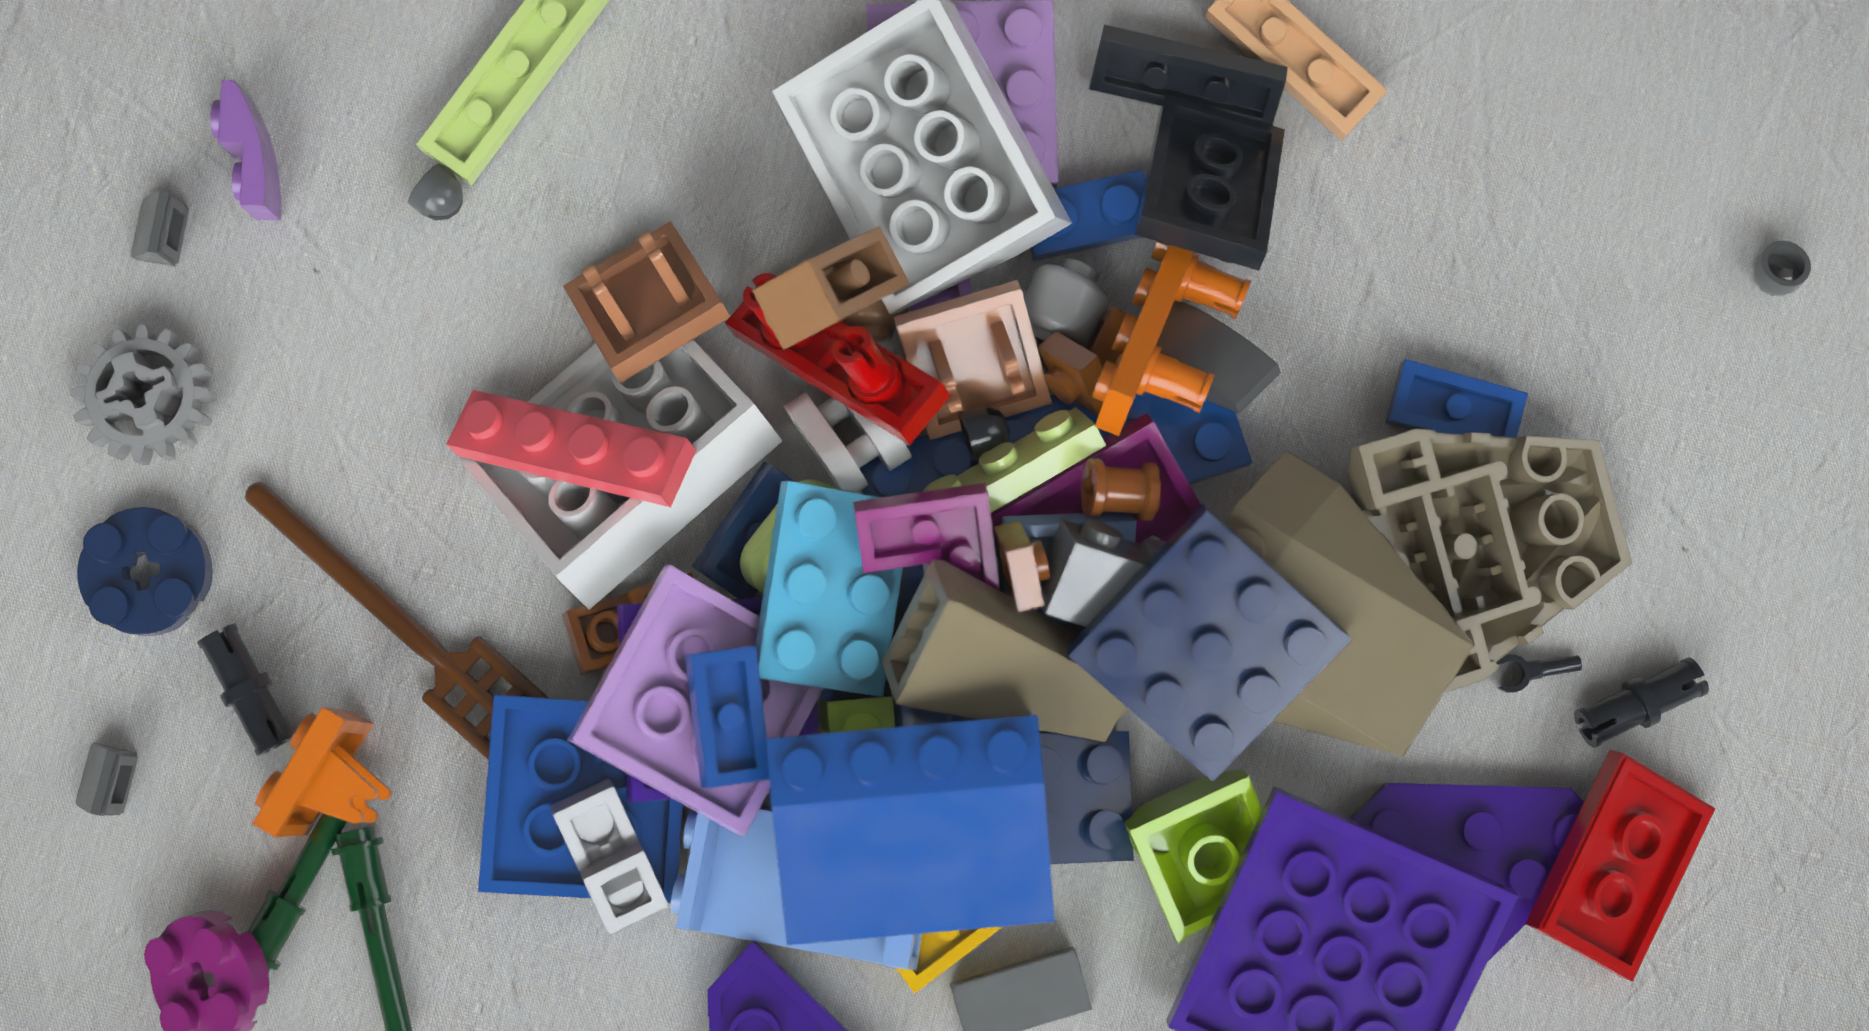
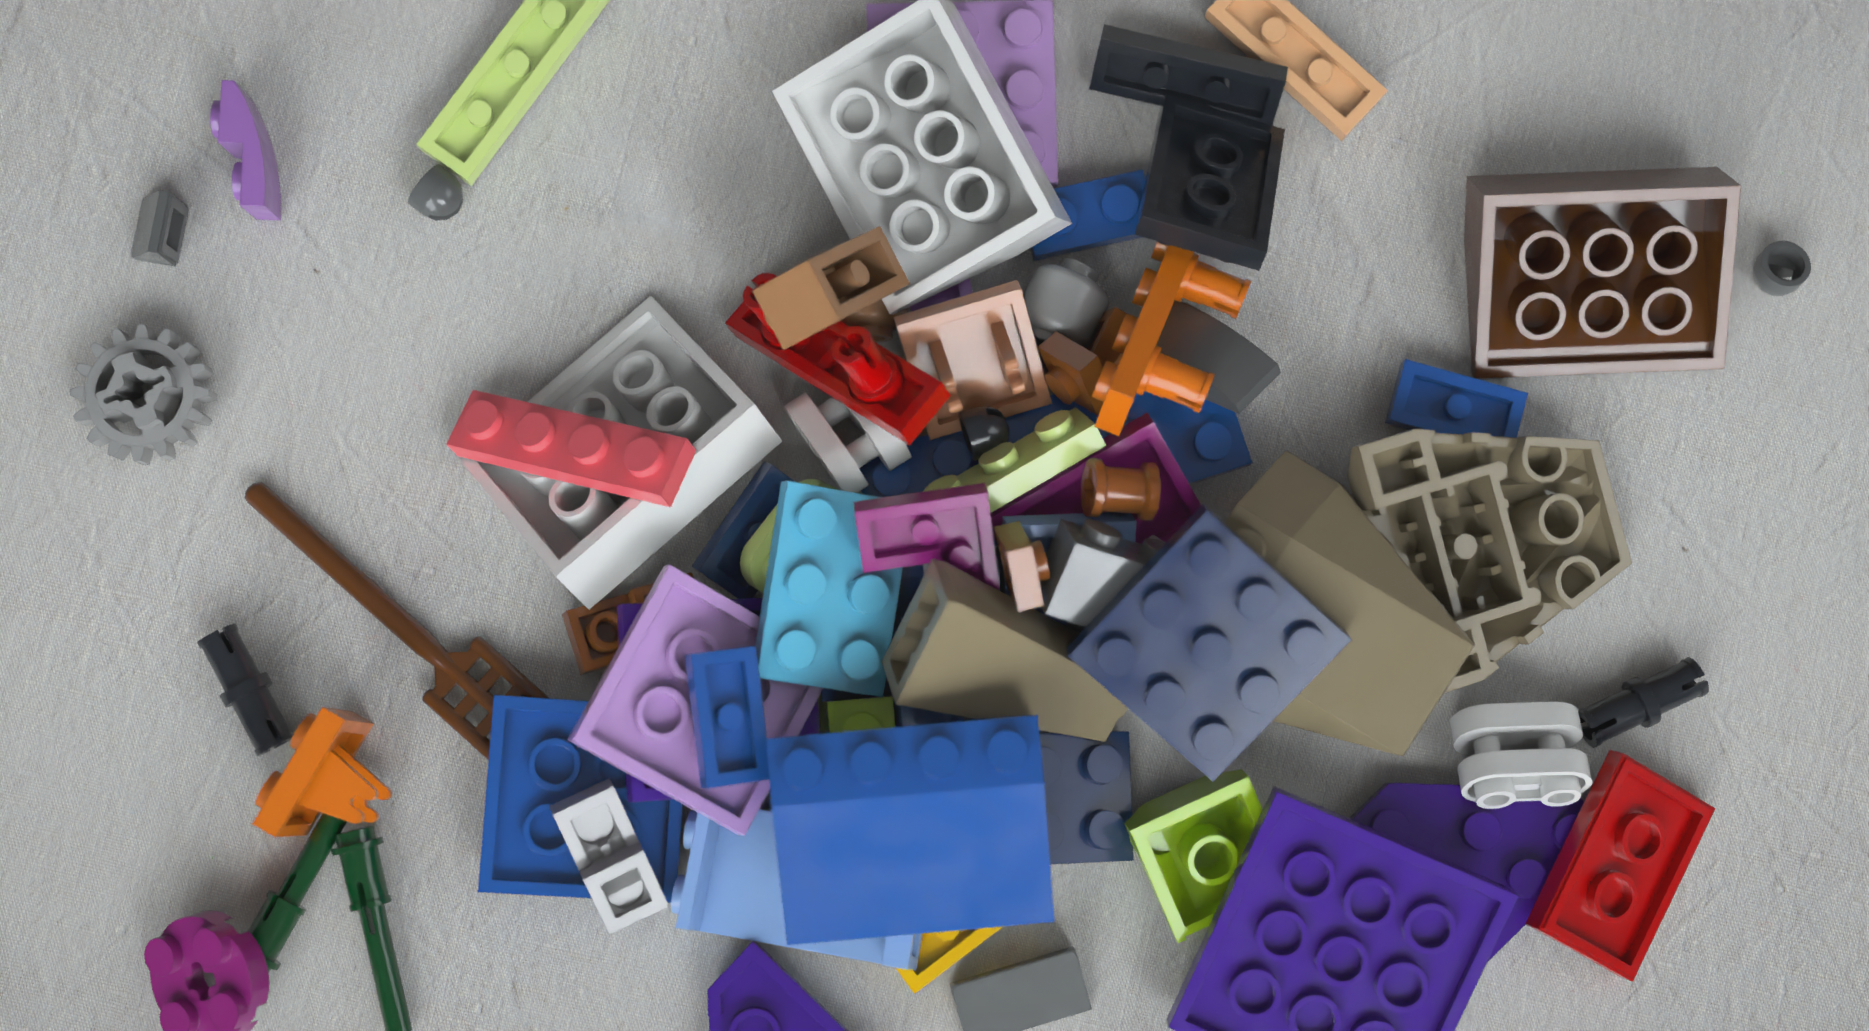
(106, 780): dark grey slope -> none
(114, 548): dark blue plate -> none
(645, 301): nougat plate -> none
(1520, 753): none -> white brick
(1537, 669): black hand -> none
(1599, 271): none -> reddish brown slope

